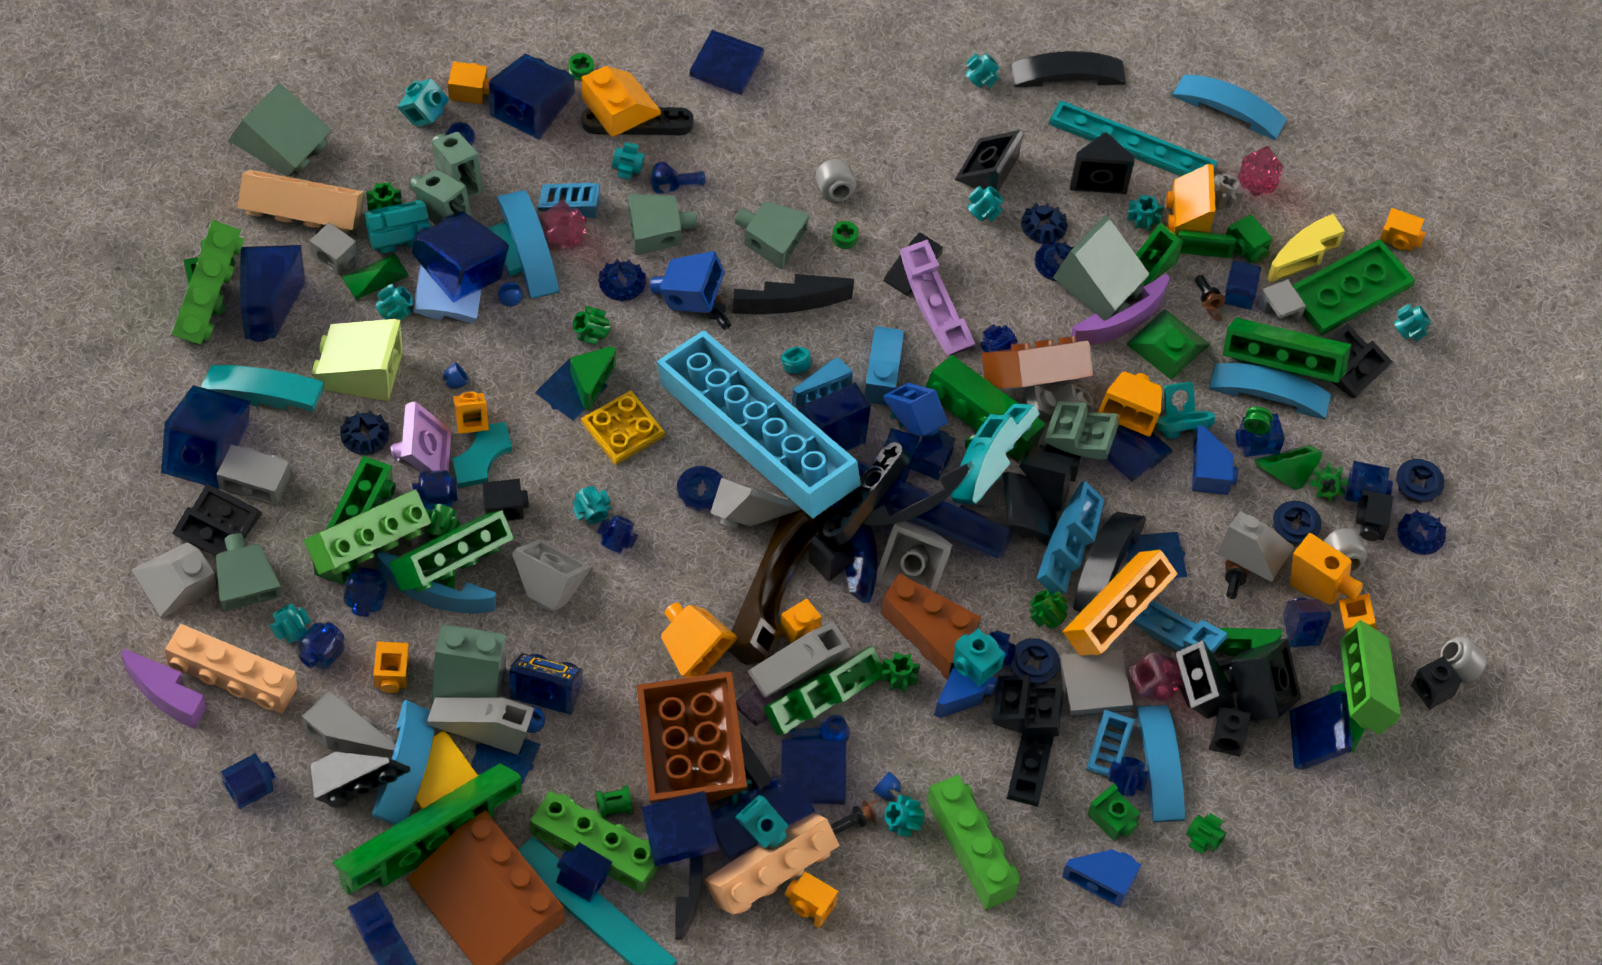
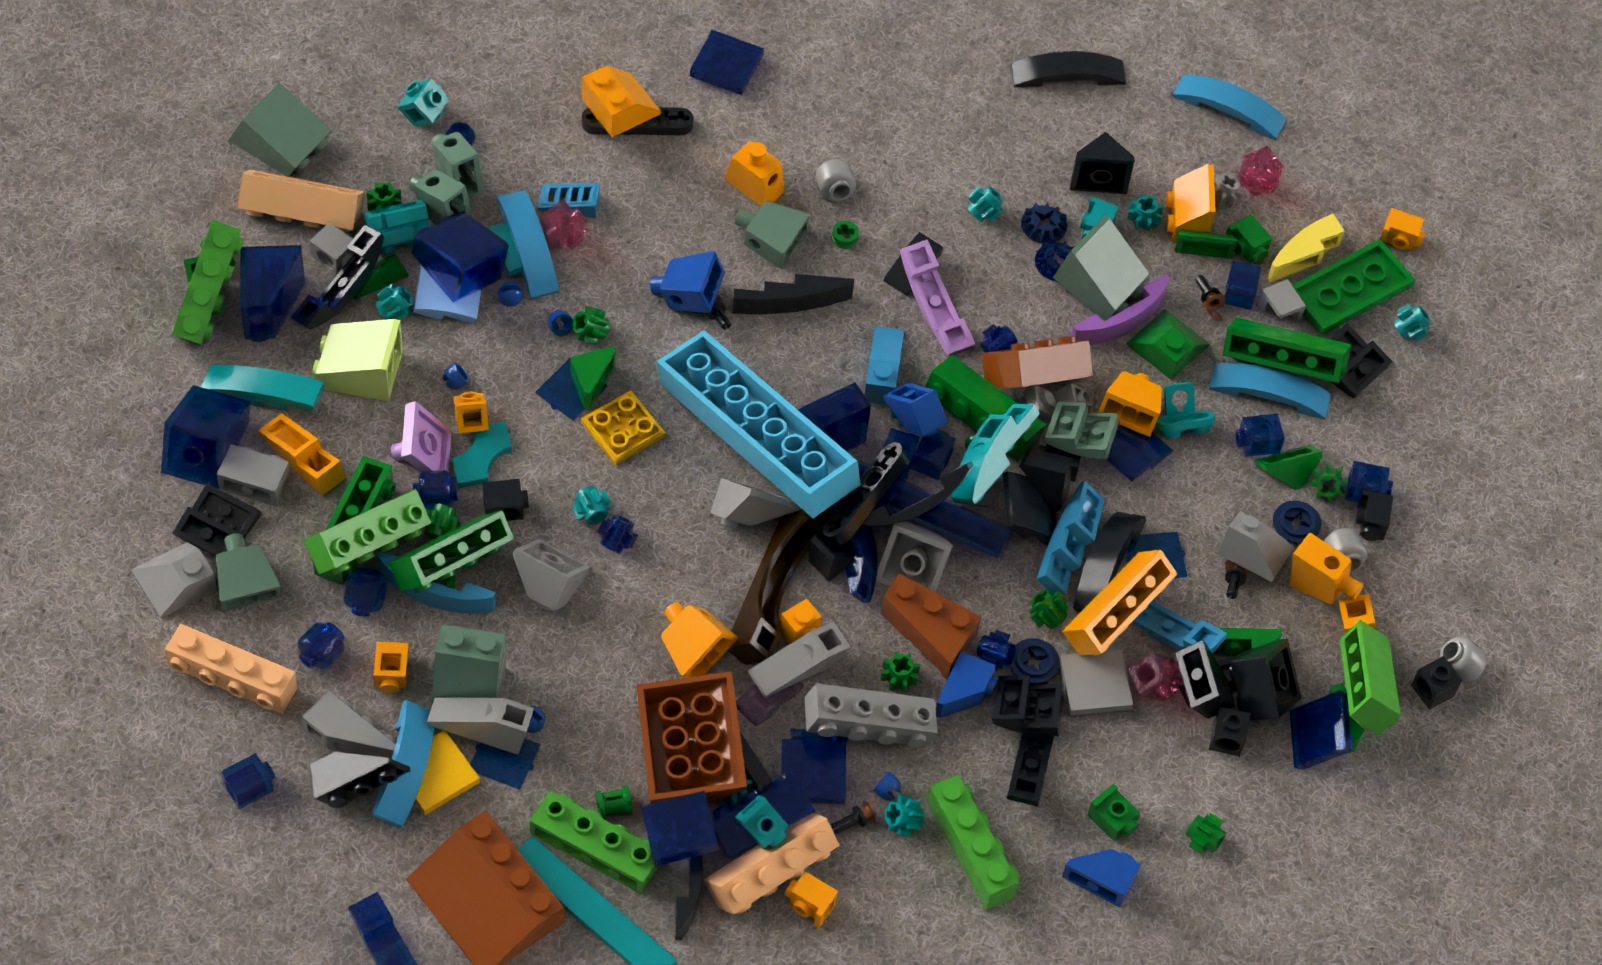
(165, 688): medium lavender slope -> none
(290, 623): teal gear -> none
(304, 453): none -> light orange slope
(347, 283): none -> black slope
(356, 441): dark blue gear -> none
(419, 835): green slope -> none
(468, 82): light orange brick -> none
(530, 94): clear blue slope -> none
(545, 682): clear blue slope -> none
(566, 320): none -> blue hinge
(577, 60): green bush -> none
(583, 871): clear blue brick -> none
(612, 286): clear blue gear -> none
(628, 160): teal gear -> none
(657, 222): sand green torso -> none
(663, 174): clear blue bar -> none
(691, 479): clear blue gear -> none
(756, 173): none -> light orange torso
(796, 360): teal tile -> none
(824, 690): green slope -> none
(825, 381): dark azure slope -> none
(870, 715): none -> light grey brick
(977, 656): teal brick -> none
(982, 70): teal gear -> none
(991, 160): black slope -> none
(1096, 211): none -> teal brick
(1117, 721): dark azure slope -> none
(1128, 775): clear blue gear -> none
(1139, 144): teal tile -> none
(1159, 252): green slope -> none
(1162, 763): dark azure slope -> none
(1212, 464): blue slope -> none
(1258, 420): green bush -> none
(1306, 622): clear blue slope -> none
(1414, 540): clear blue gear -> none
(1423, 470): dark blue gear -> none

